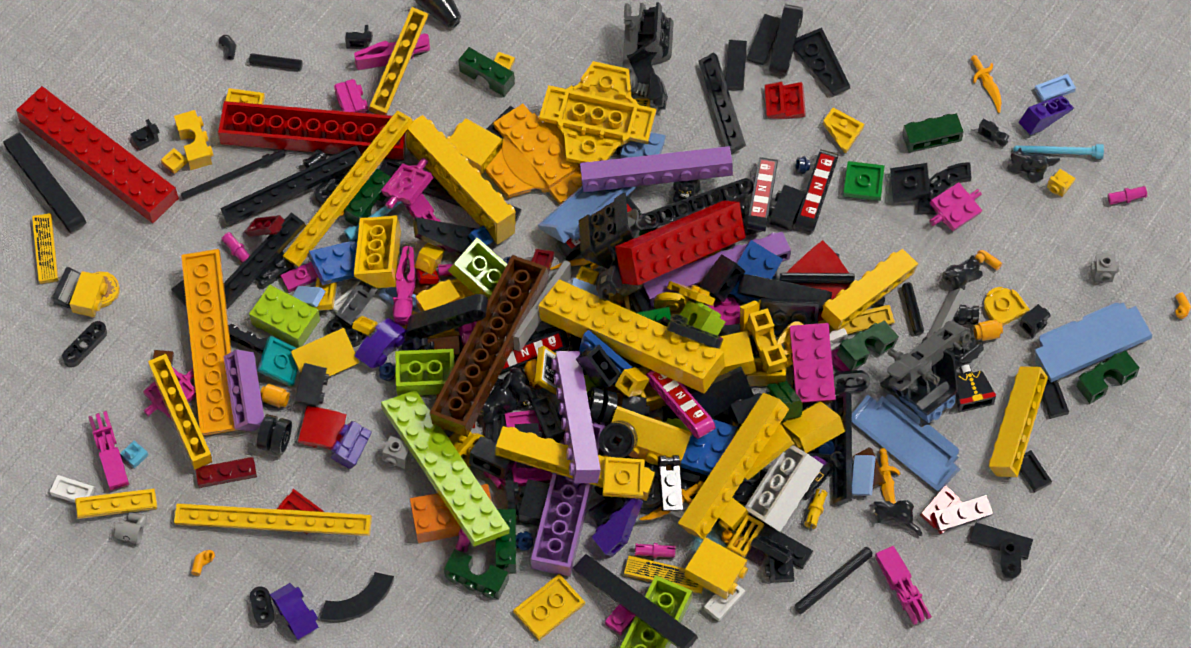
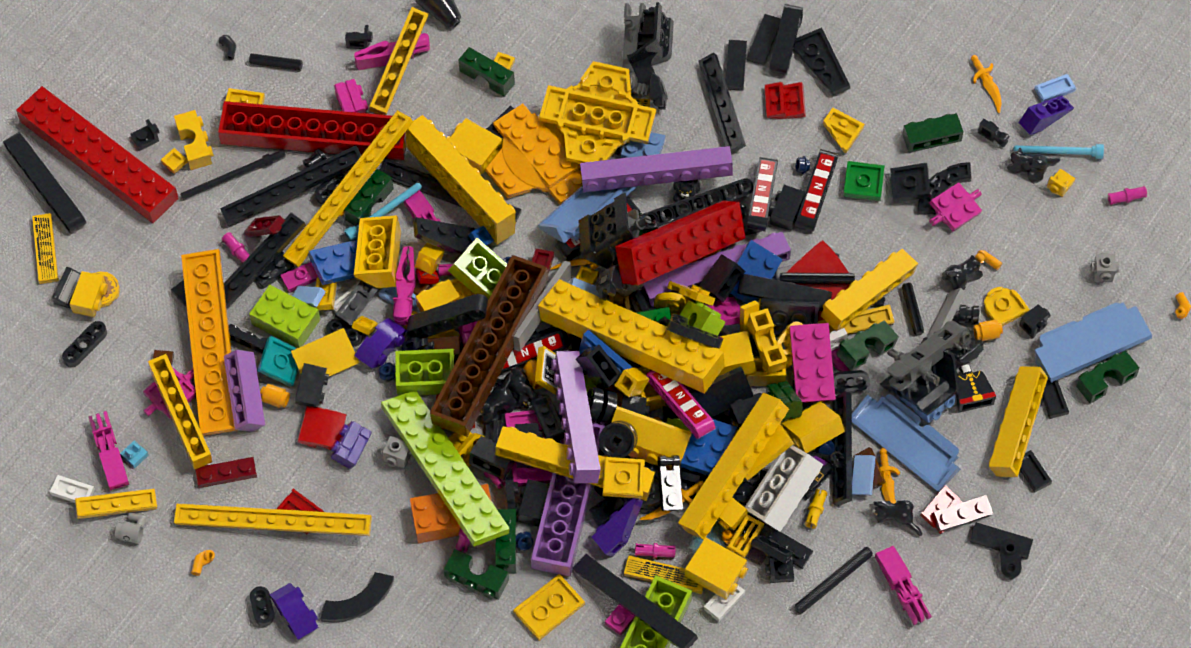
(274, 434): black wheel -> none
(407, 184): dark pink plate -> none

